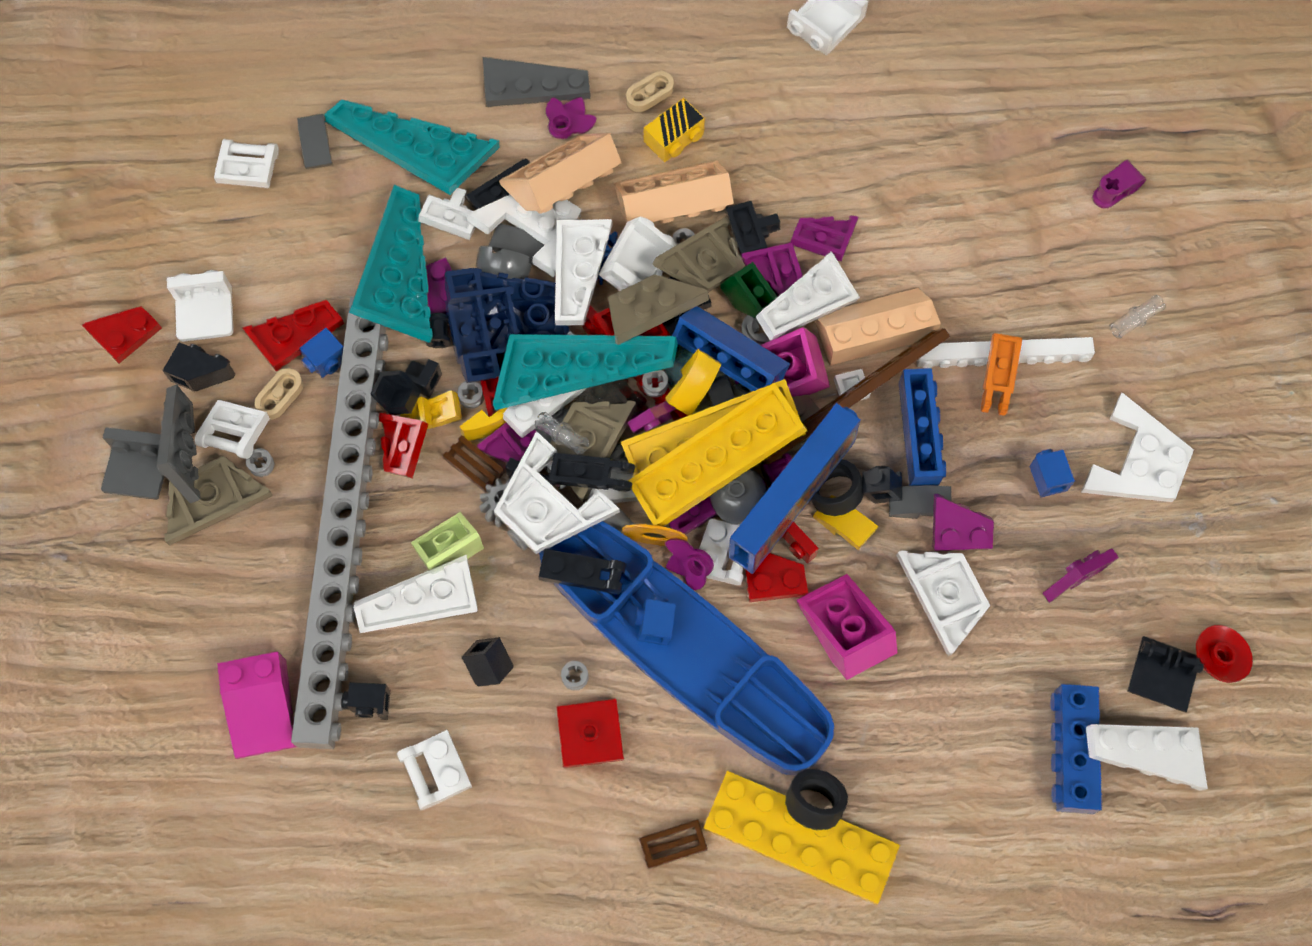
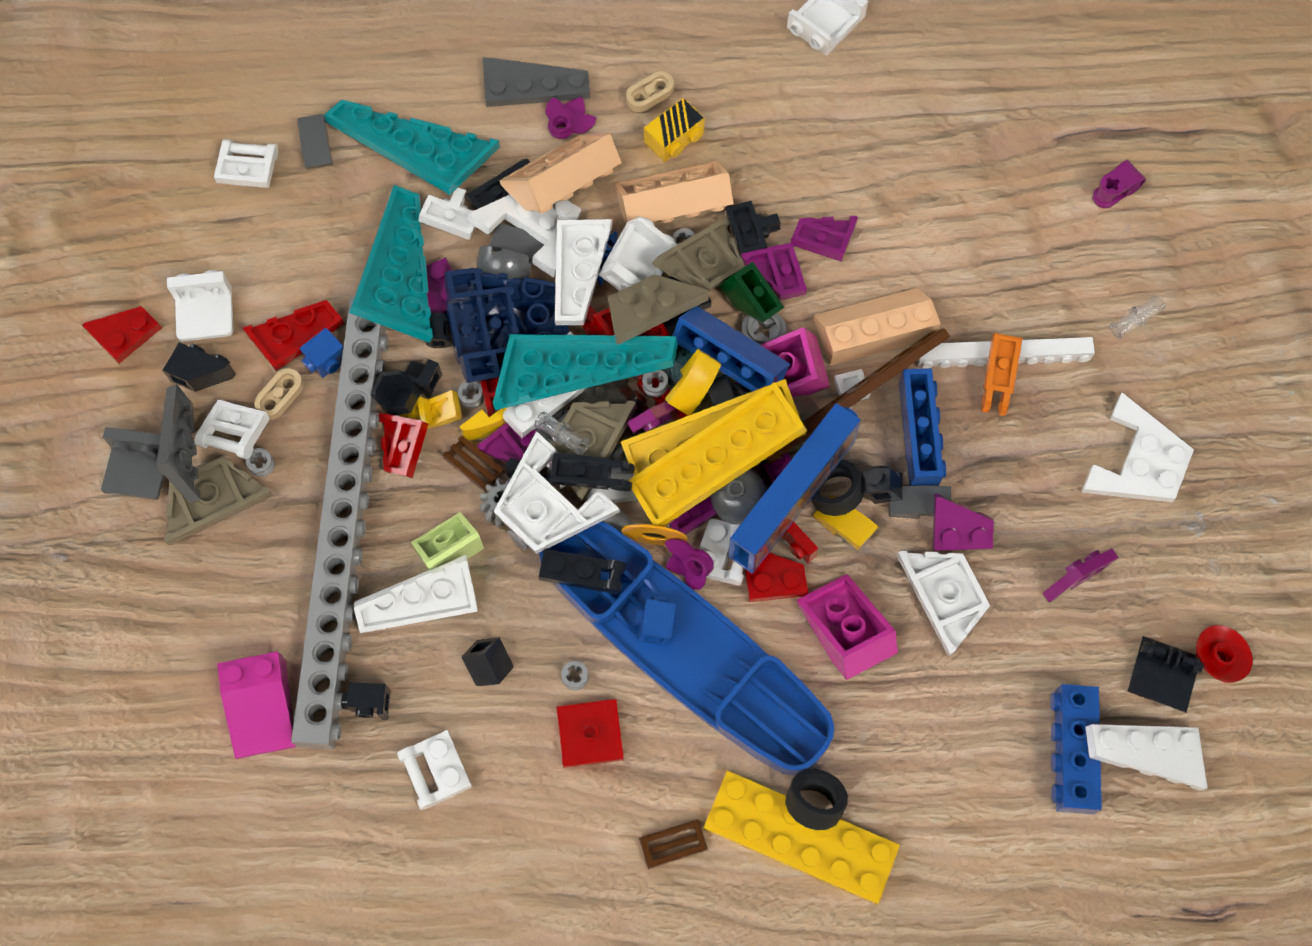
(813, 296): white wing -> none
(1051, 472): blue brick -> none

